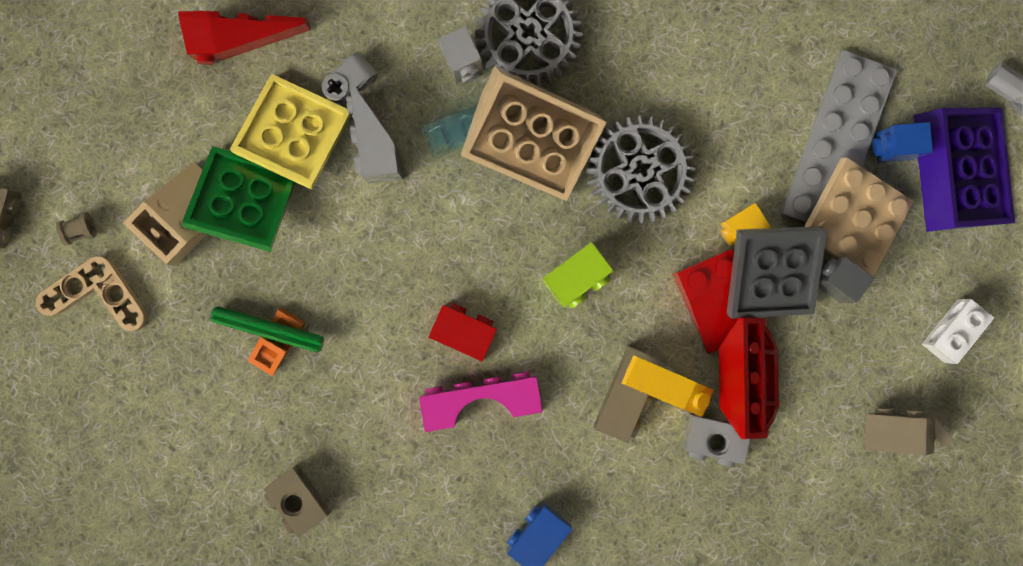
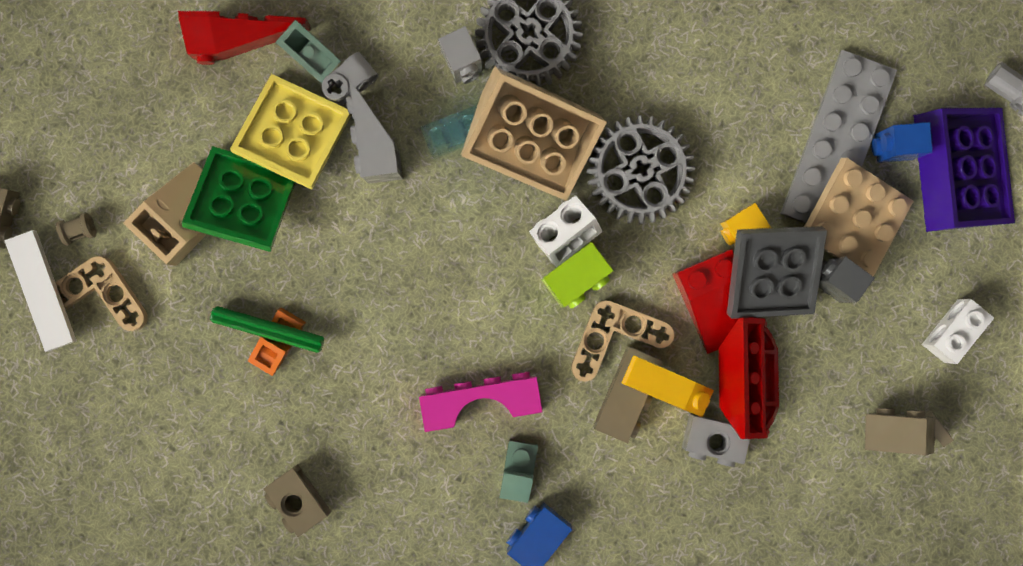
(40, 290): none -> white tile
(308, 51): none -> sand green slope
(462, 331): red brick -> none
(518, 471): none -> sand green slope
(570, 235): none -> white brick
(616, 324): none -> tan beam

